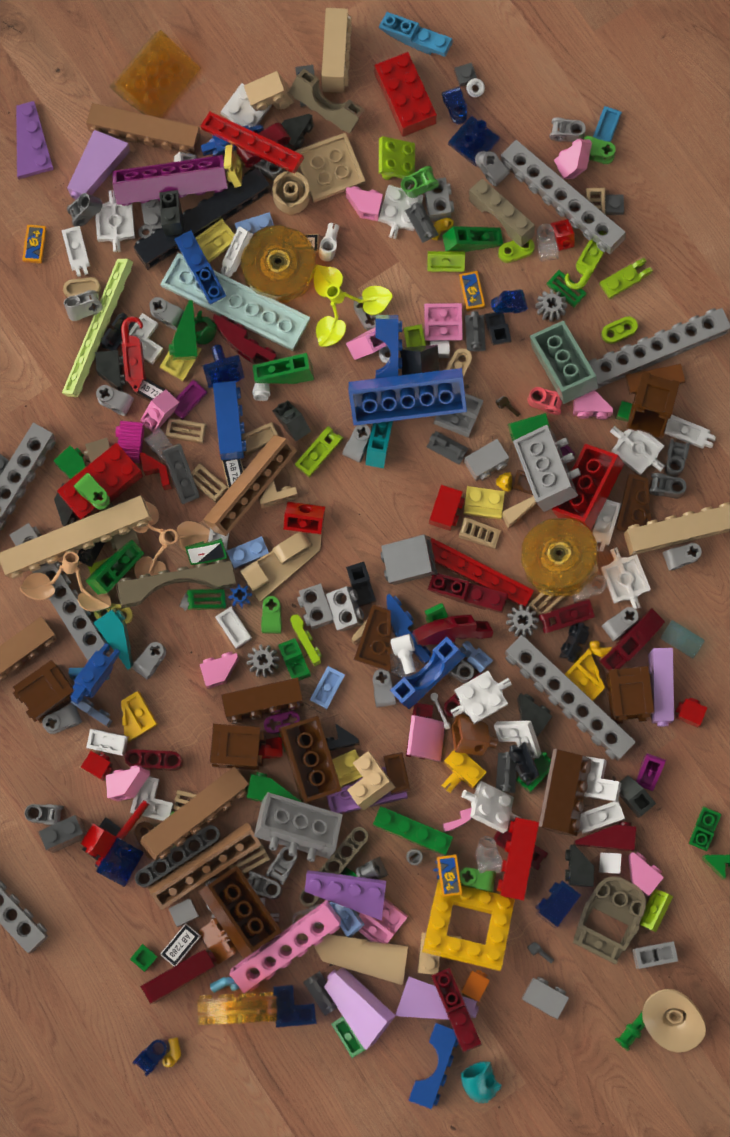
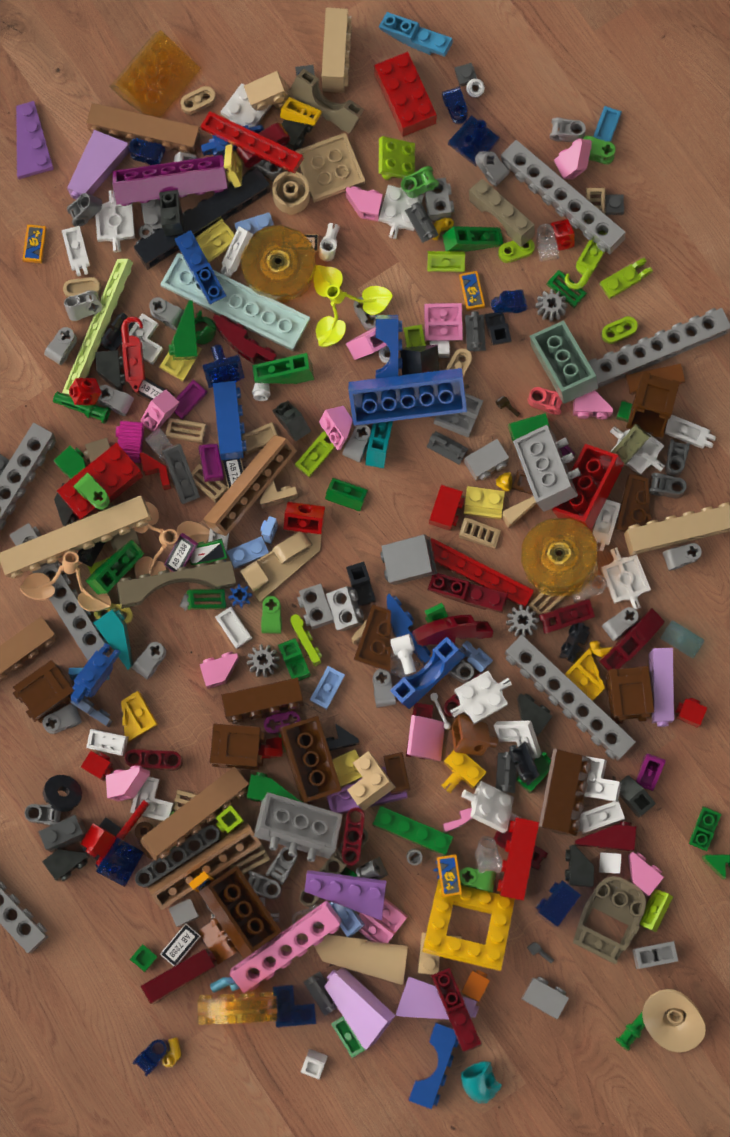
(60, 348): none -> light grey piece
(63, 862): none -> pearl dark grey slope
(65, 784): none -> black tile
(85, 391): none -> red brick
(89, 410): none -> green pin
(147, 153): none -> clear blue piece
(181, 552): none -> tile
(196, 99): none -> tan plate
(201, 881): none -> light orange tile
(211, 462): none -> magenta tile
(229, 820): none -> lime brick
(269, 529): none -> light blue plate
(291, 110): none -> yellow slope
(314, 1064): none -> white slope
(337, 425): none -> bright pink slope
(346, 494): none -> green slope
(353, 827): none -> dark red beam
(631, 443): none -> olive plate

